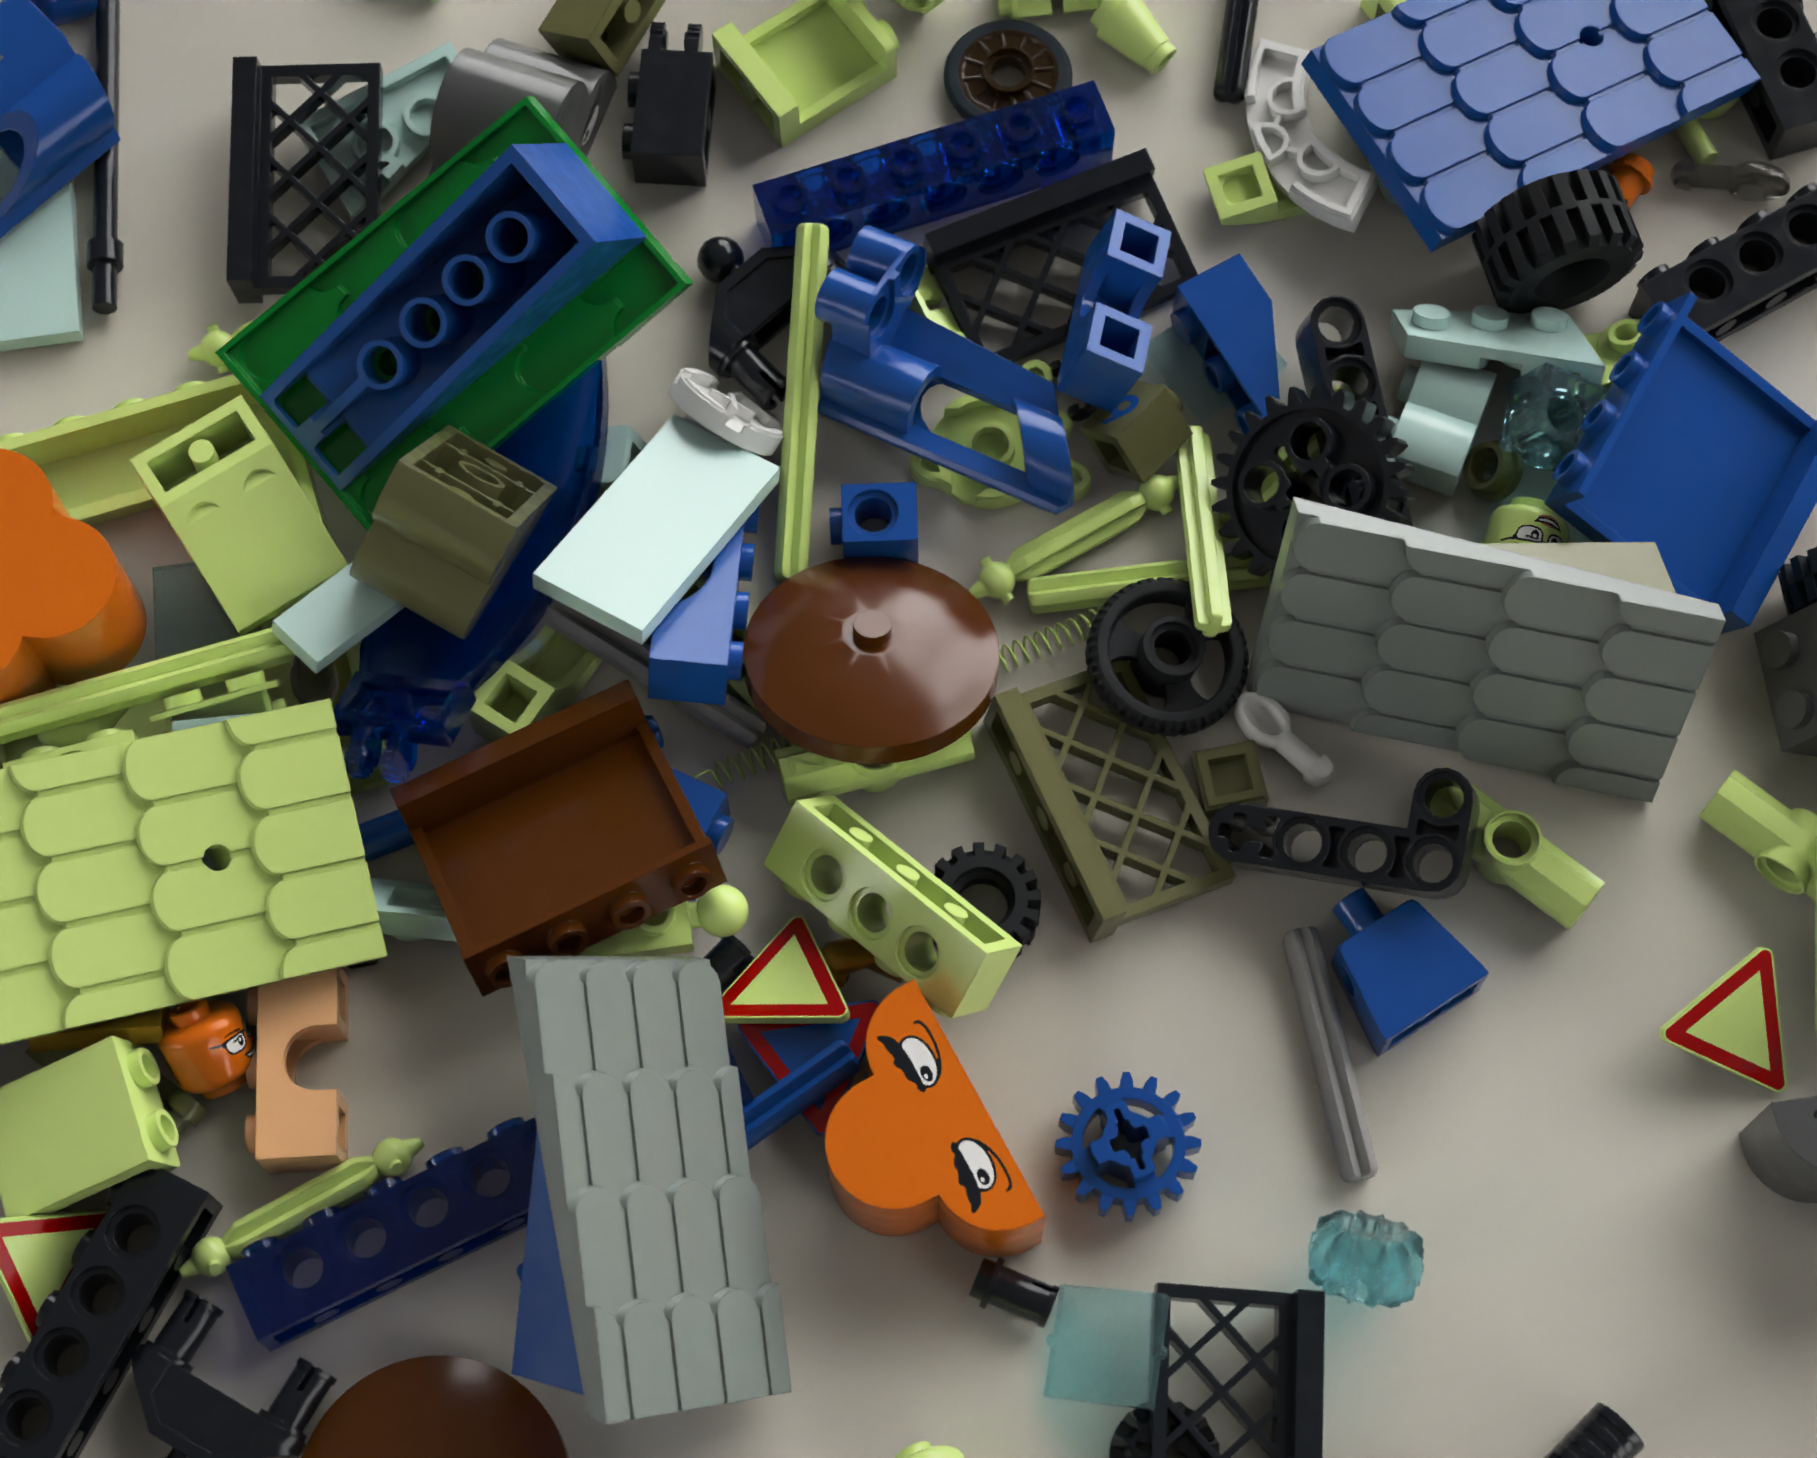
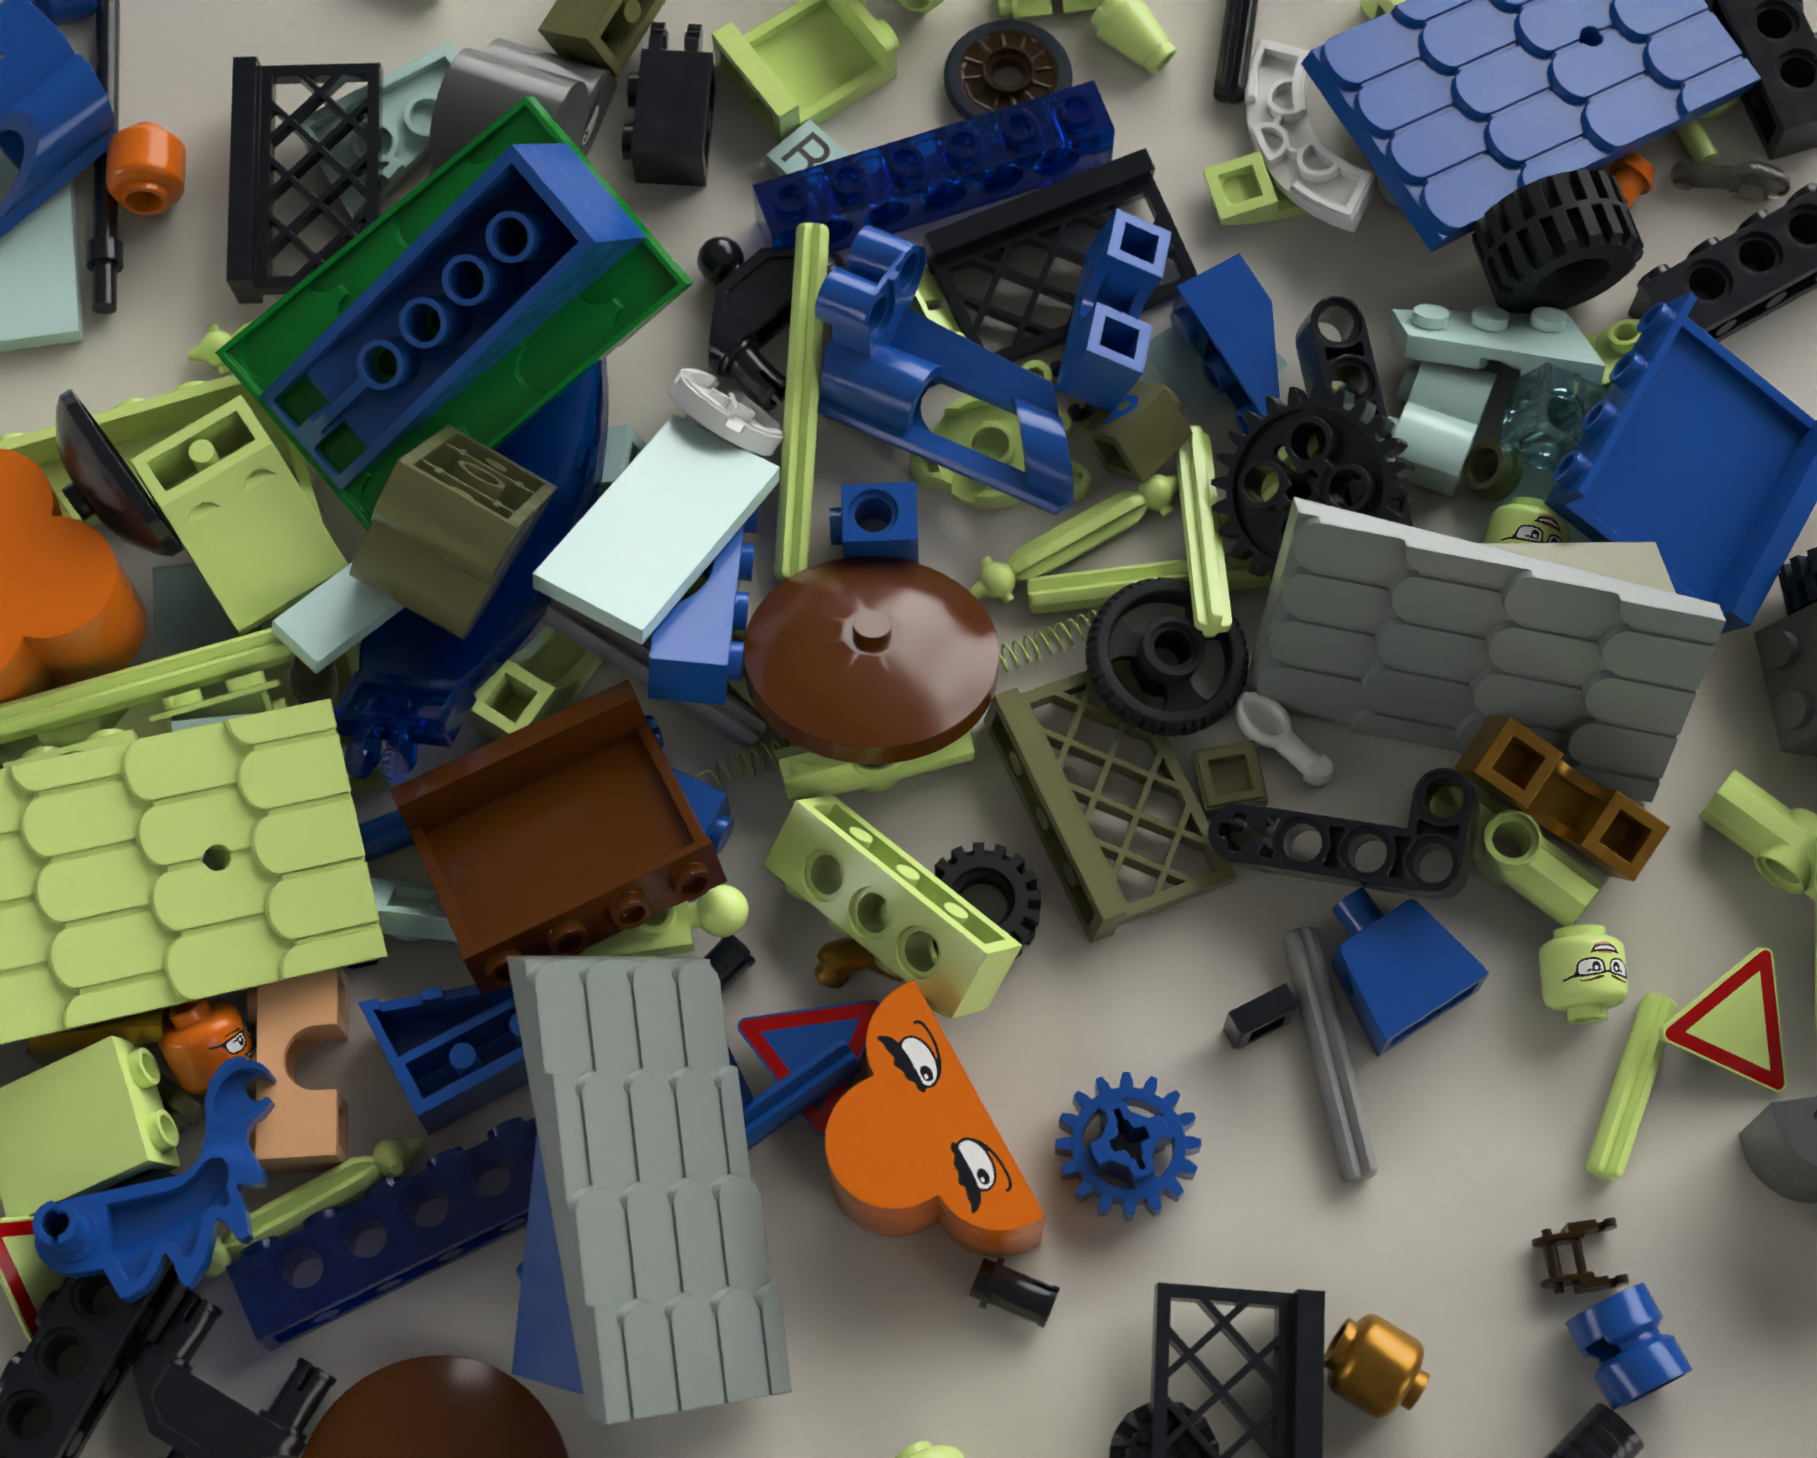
(105, 483): none -> black dish
(146, 168): none -> orange head
(176, 1218): none -> blue animal
(450, 1049): none -> blue wedge
(786, 984): piece -> none
(803, 149): none -> light aqua tile
(1107, 1346): clear light blue piece -> none
(1260, 1016): none -> black tile
(1365, 1258): clear light blue gear -> none
(1375, 1366): none -> pearl gold head
(1565, 804): none -> pearl gold arch
(1582, 1281): none -> dark brown piece
(1583, 973): none -> yellowish green head
(1628, 1346): none -> blue wheel
(1630, 1089): none -> yellowish green axle

